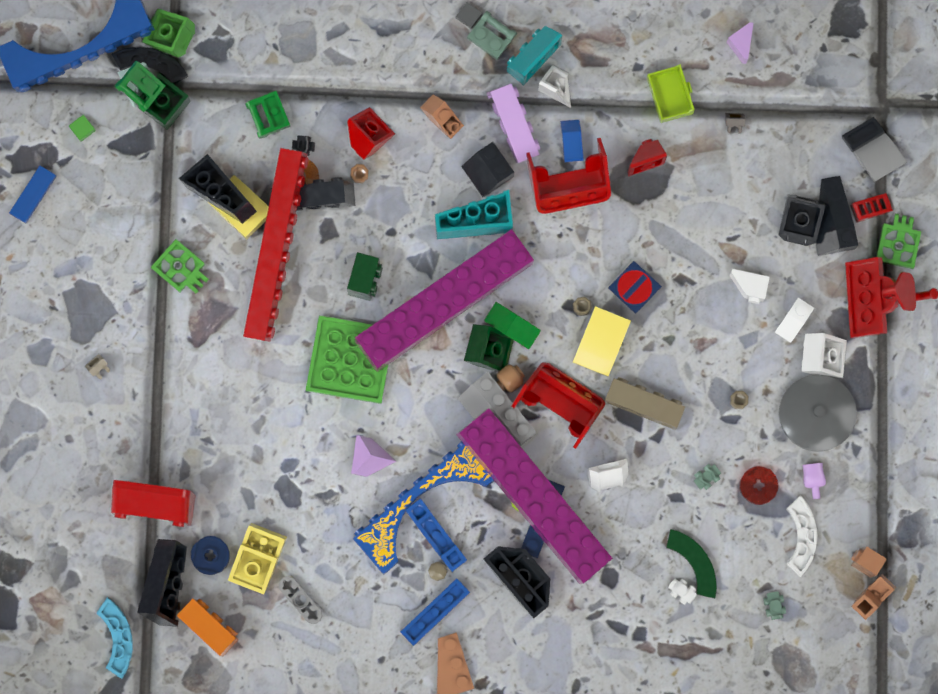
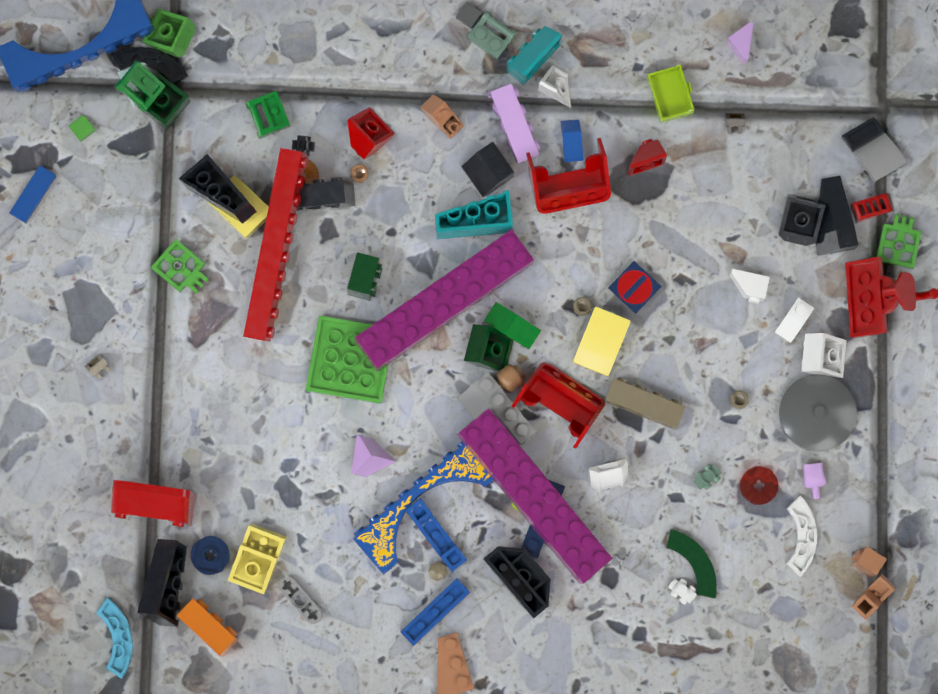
(774, 601): sand green piece -> none

